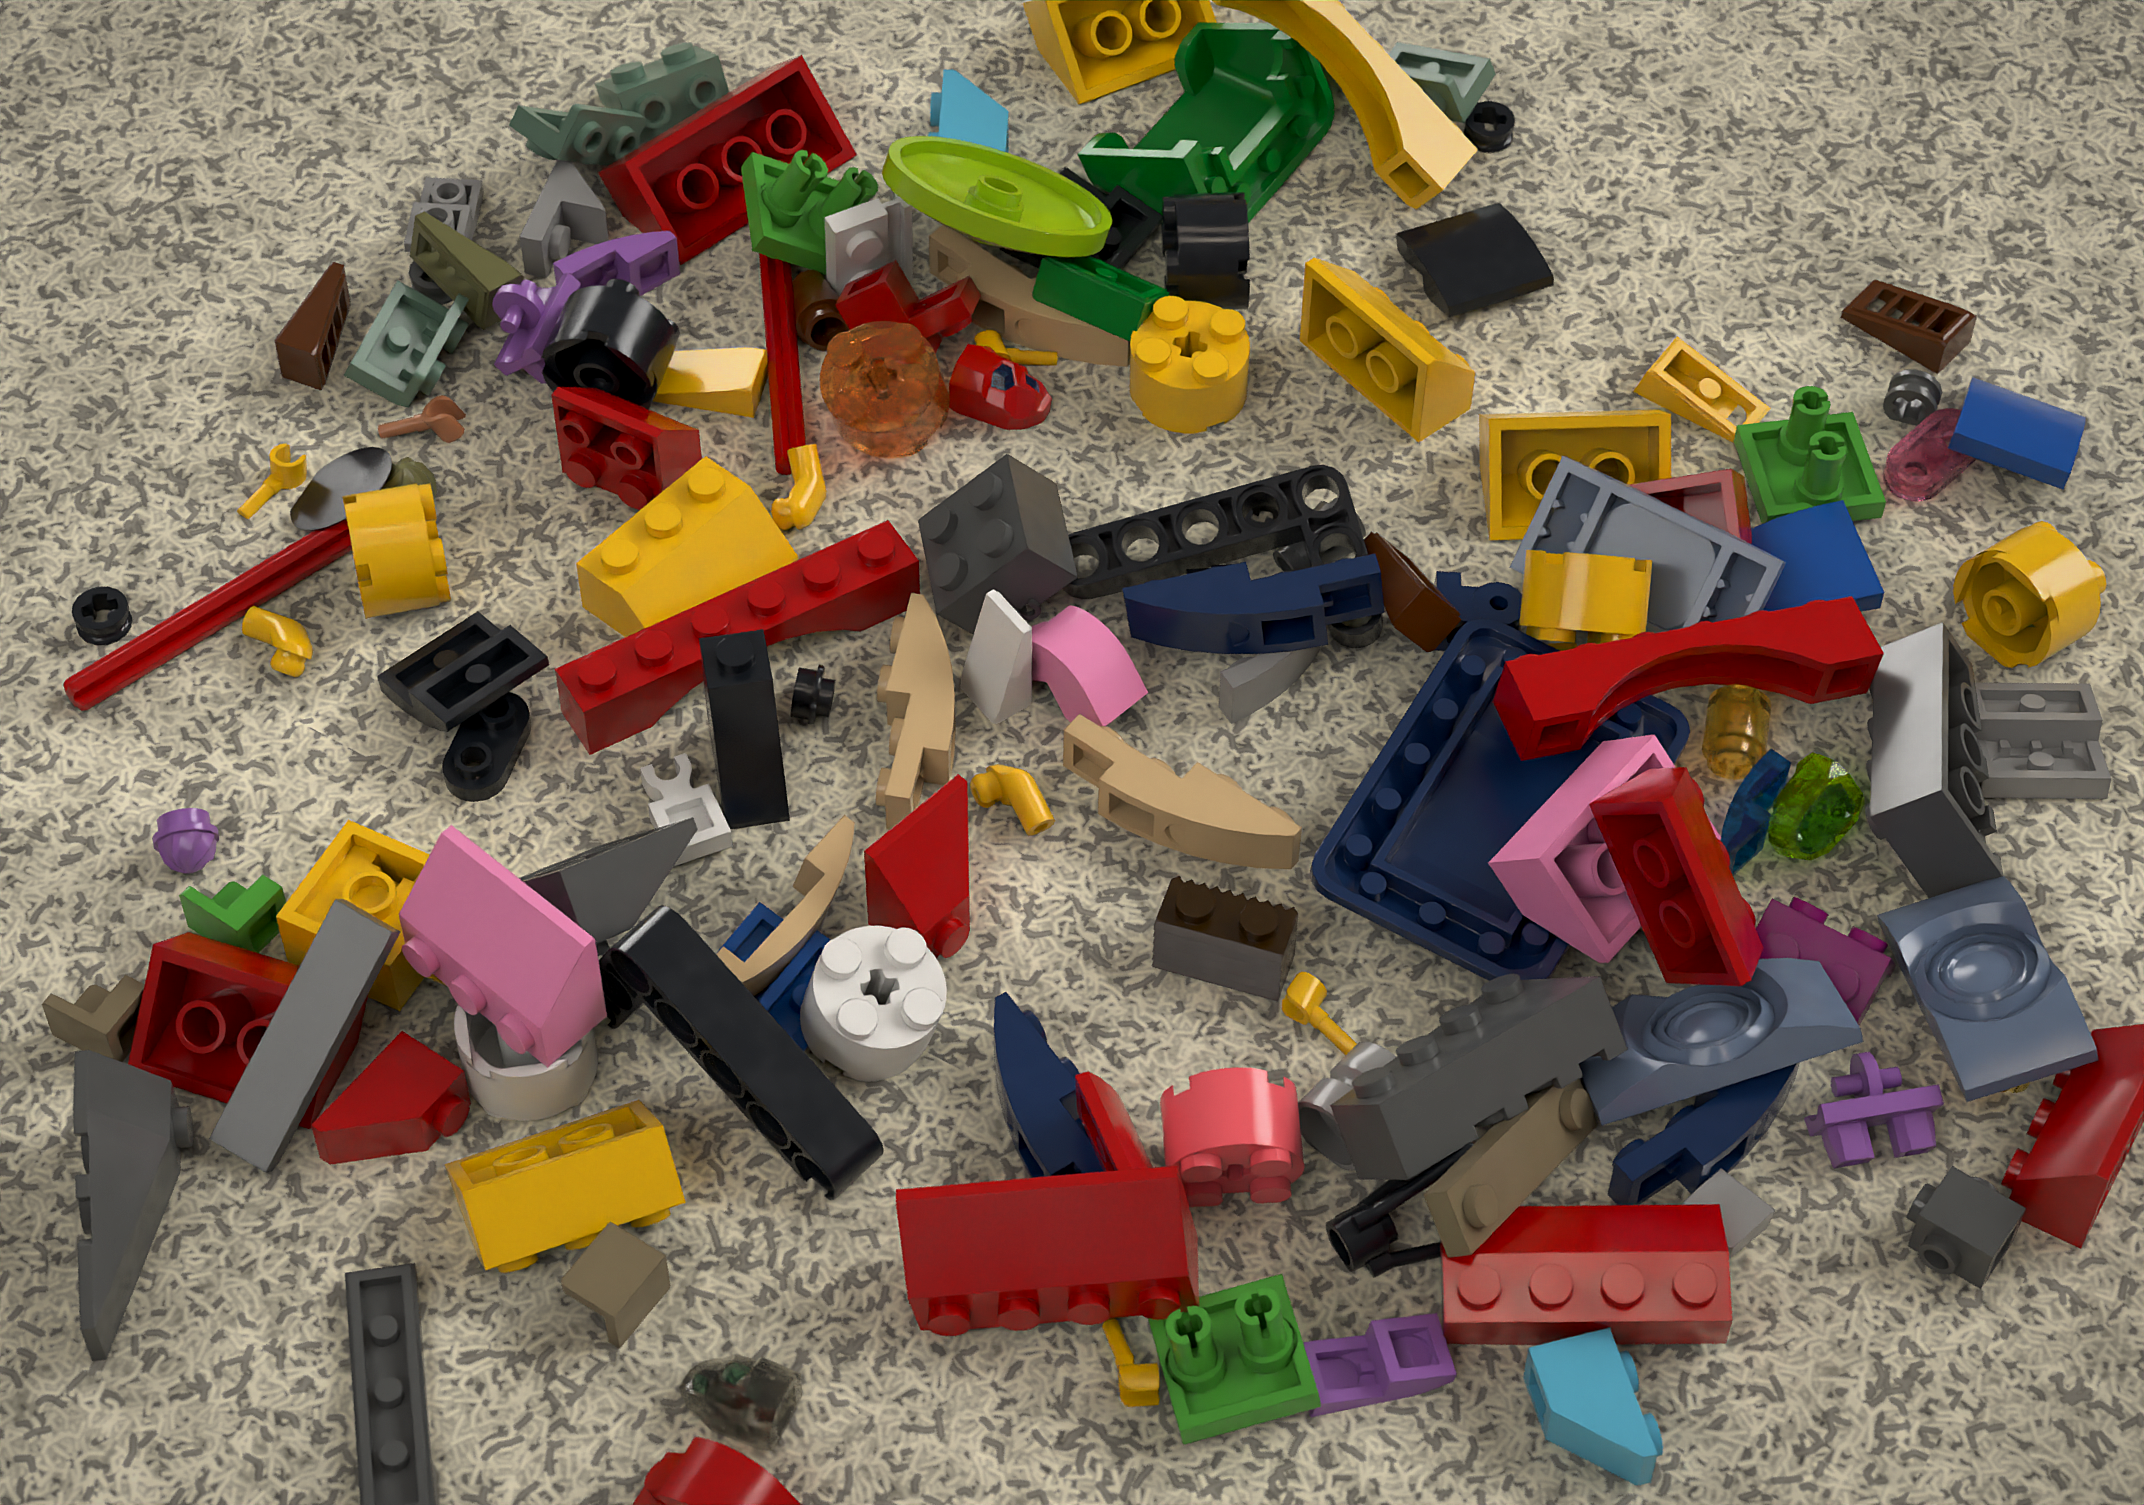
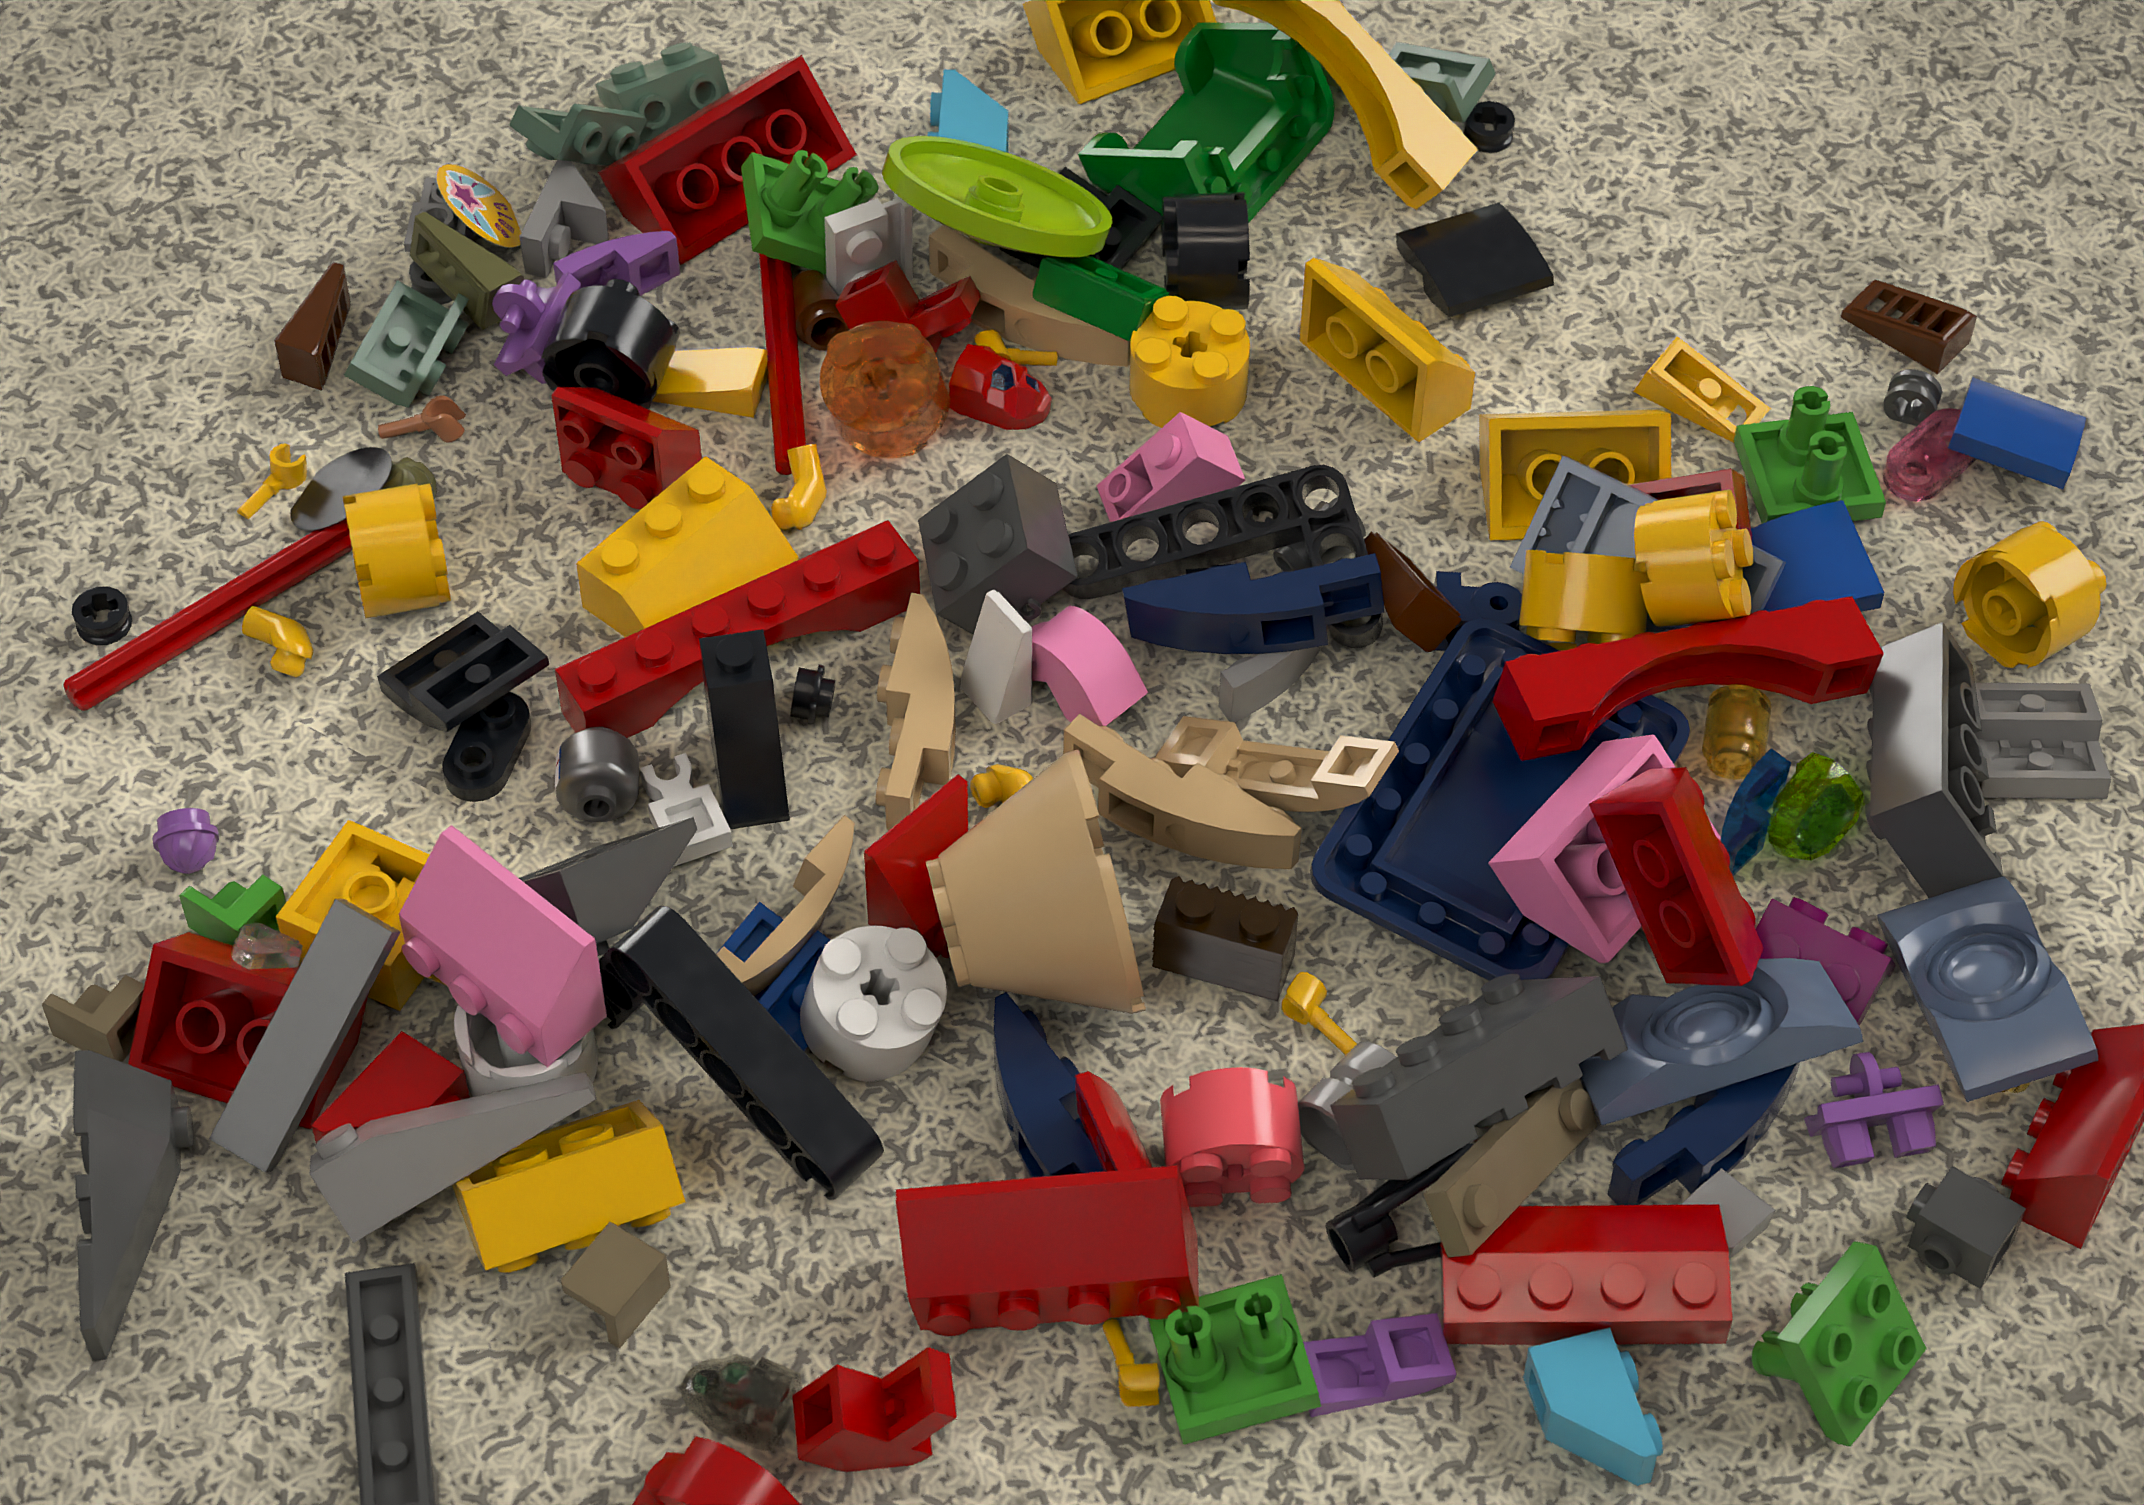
(265, 948): none -> clear tile
(413, 1155): none -> light grey slope
(478, 205): none -> sticker
(597, 770): none -> flat silver head
(874, 1422): none -> red brick
(1036, 899): none -> tan cone
(1171, 468): none -> bright pink slope
(1280, 774): none -> tan slope
(1693, 559): none -> yellow brick
(1845, 1343): none -> bright green plate

